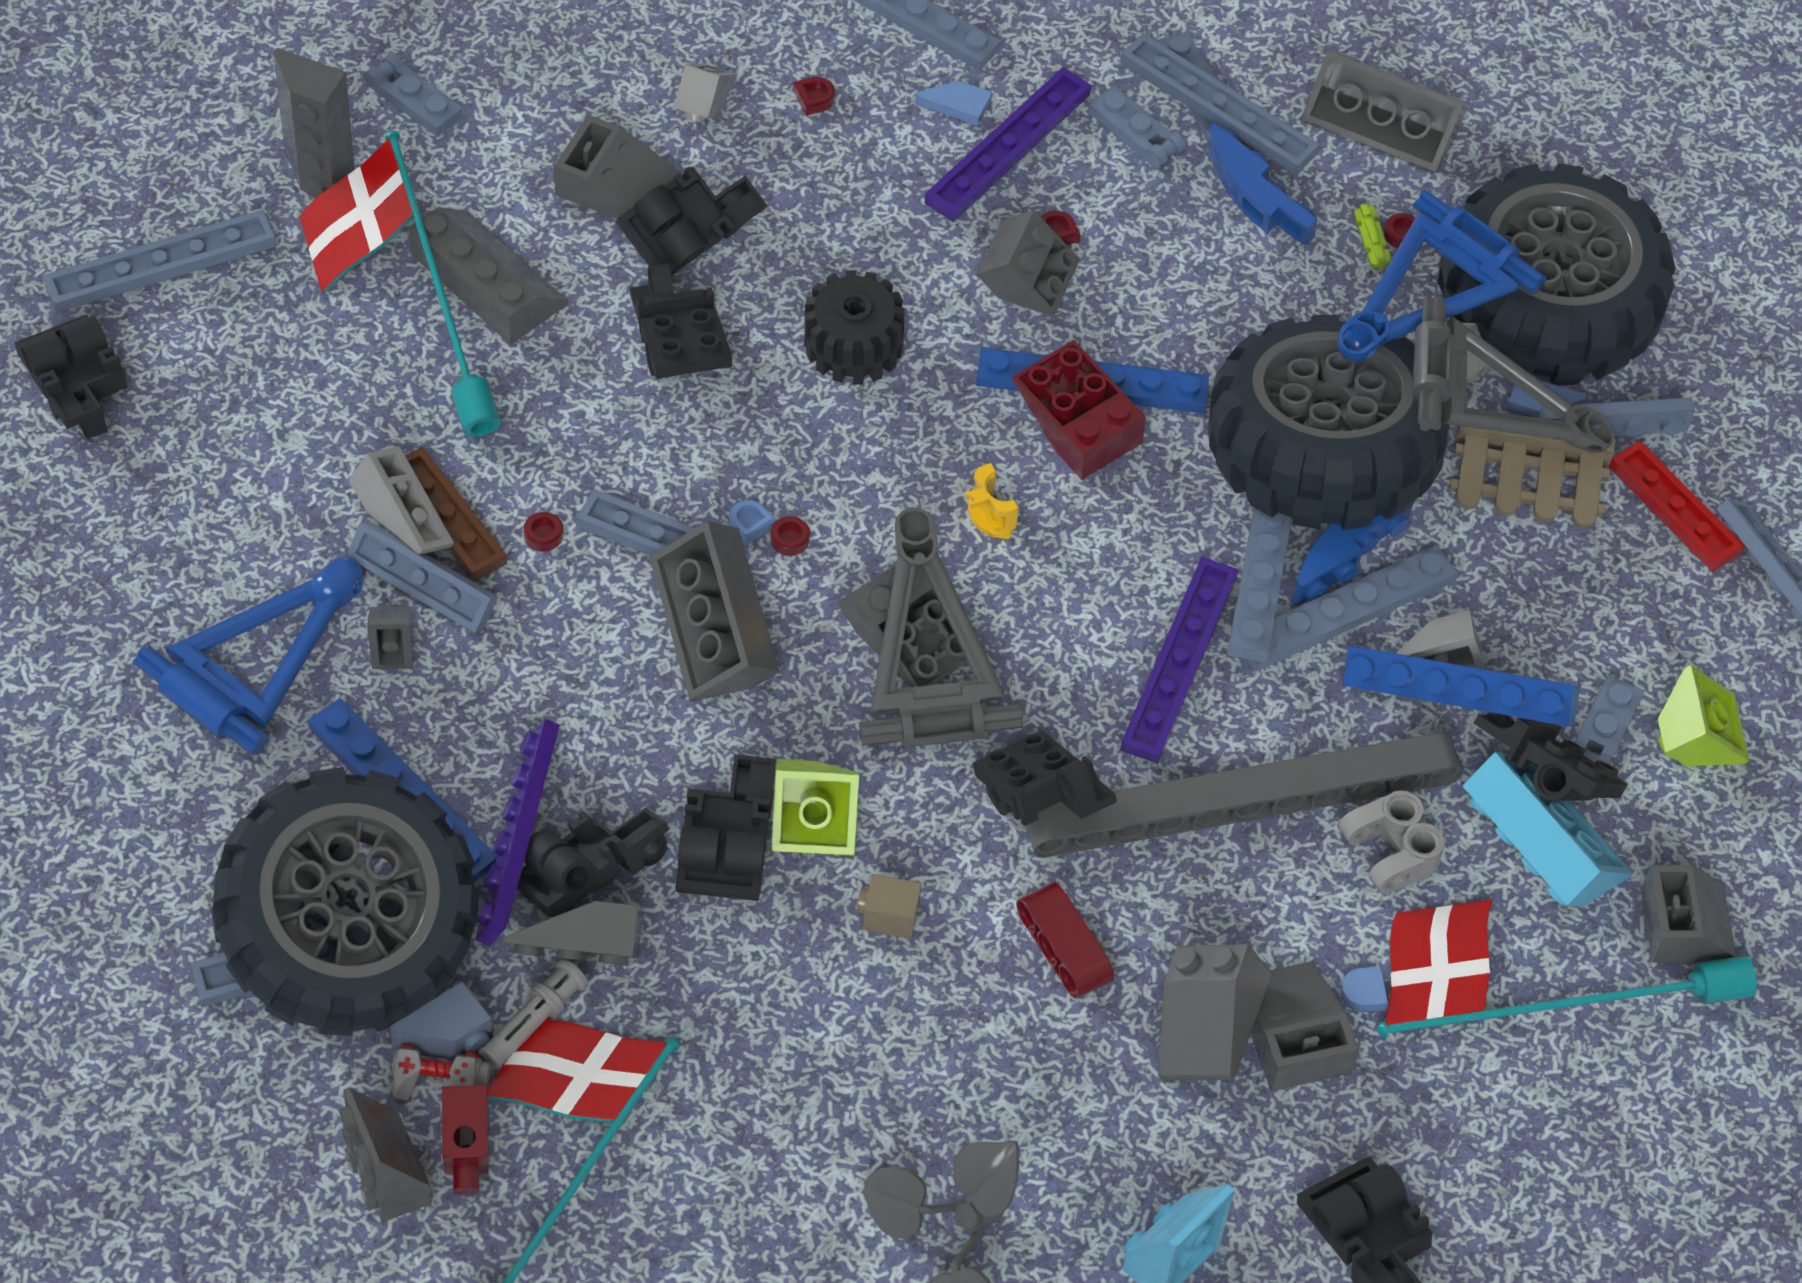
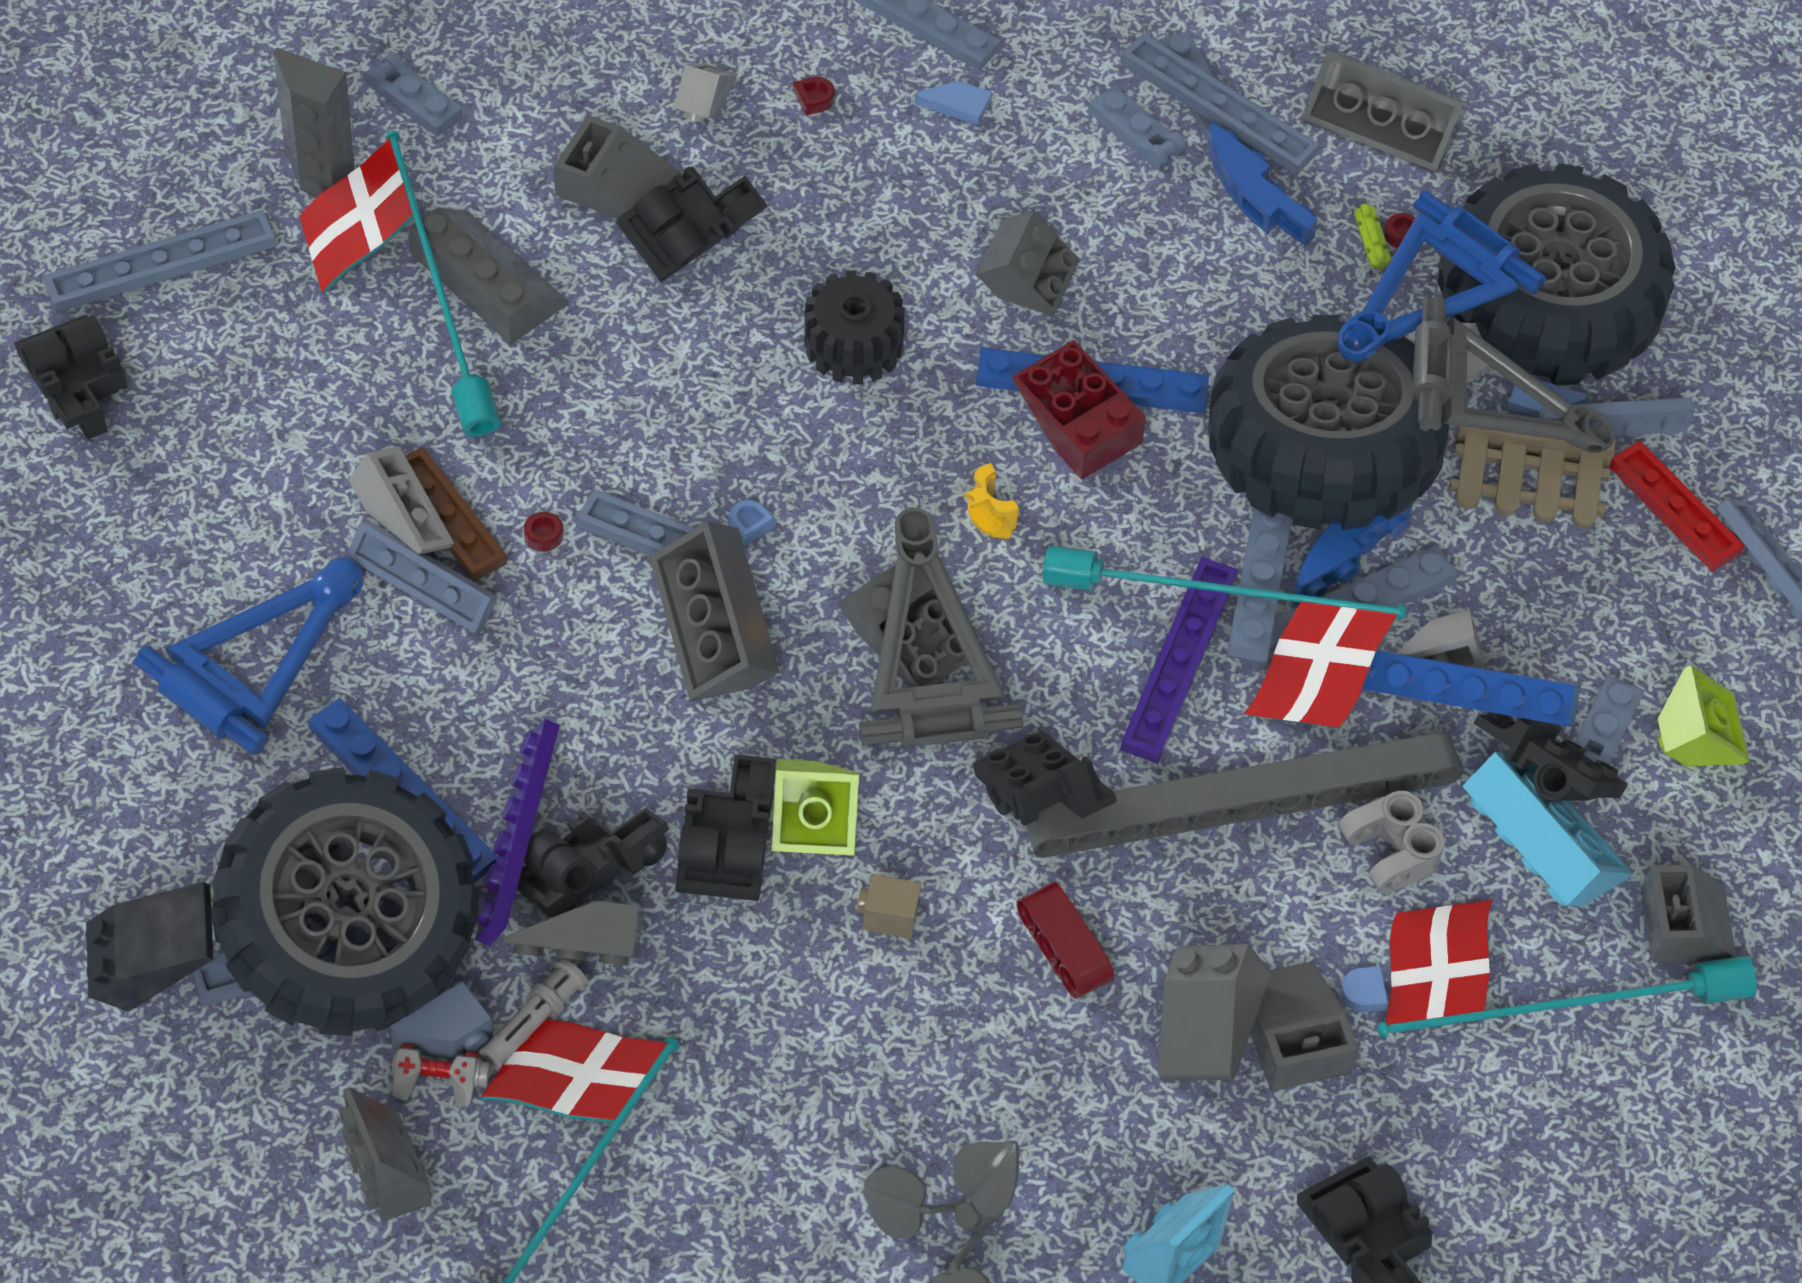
(148, 945): none -> black slope
(391, 637): dark grey slope -> none
(465, 1124): dark red torso -> none
(678, 328): black plate -> none
(790, 536): dark red tile -> none
(1007, 144): dark purple plate -> none
(1063, 226): dark red tile -> none
(1318, 657): none -> flag

